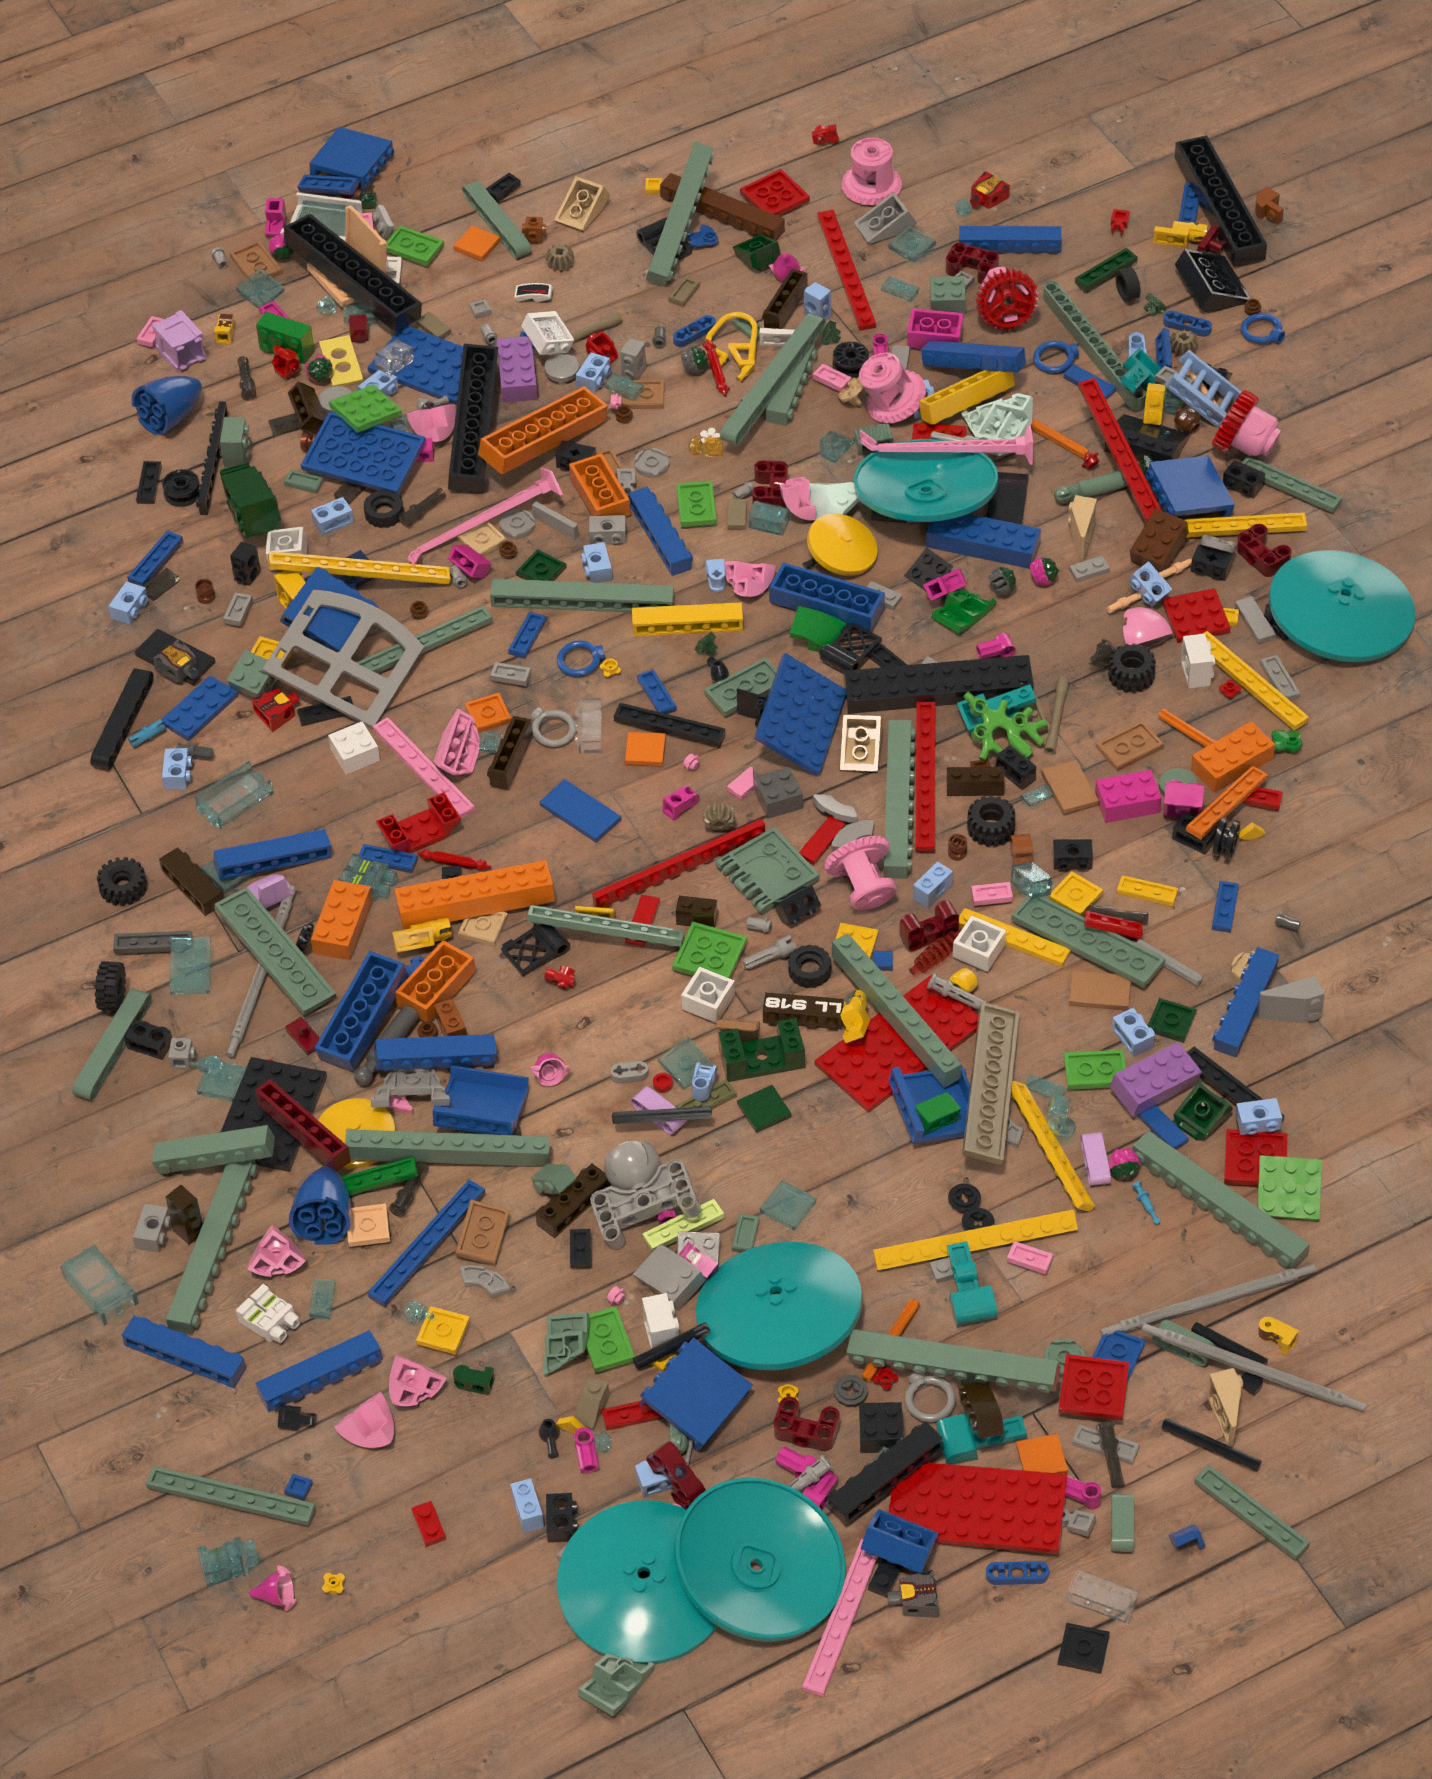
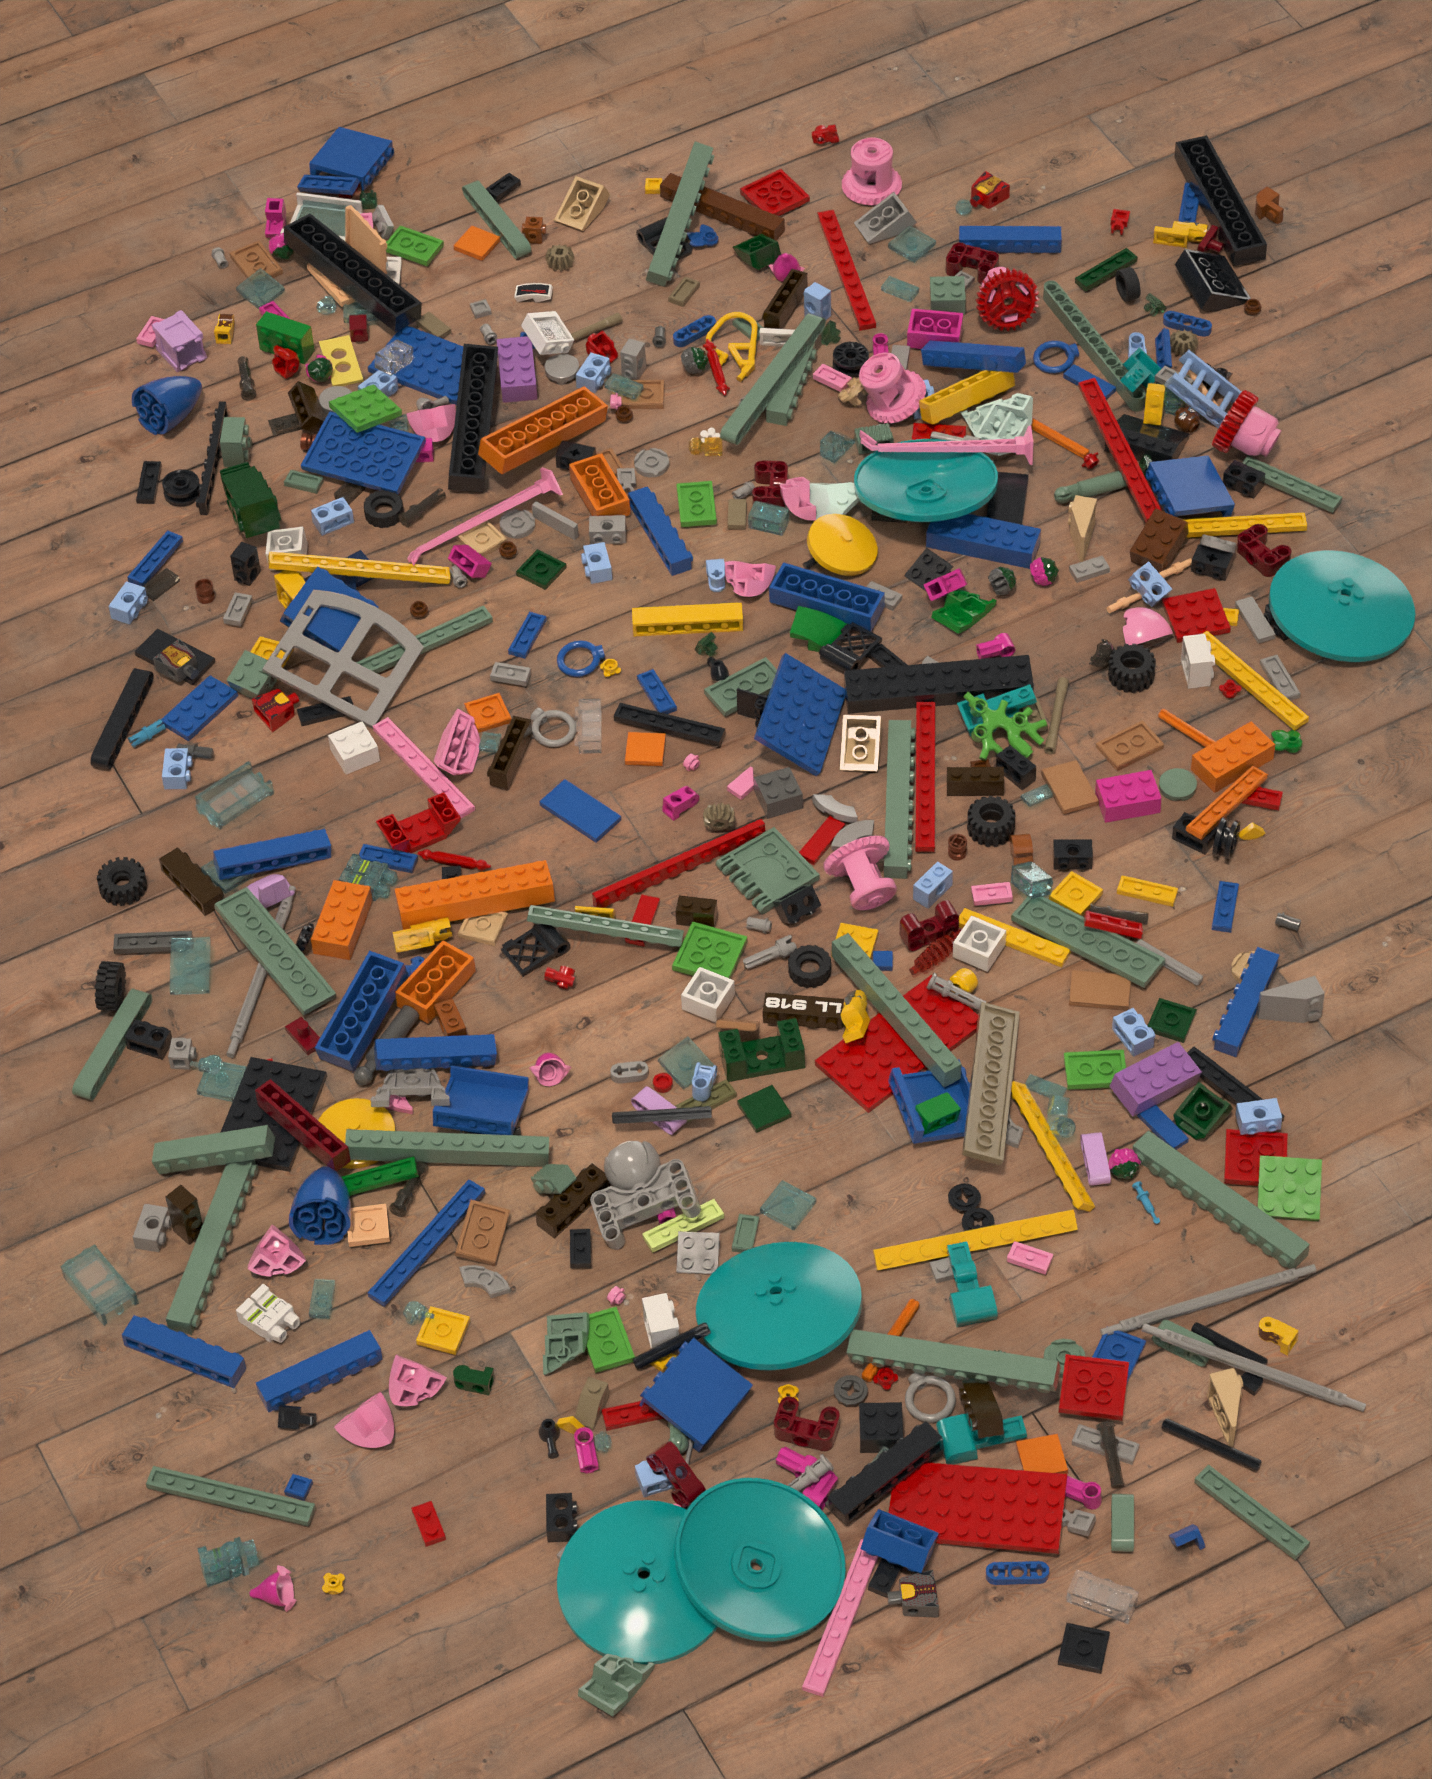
(427, 1029): reddish brown plate -> none
(527, 1505): light blue brick -> none
(578, 595): sand green brick -> none
(670, 1274): light grey slope -> none
(699, 1260): leg -> none
(1183, 798): dark pink brick -> none
(1276, 335): blue piece -> none

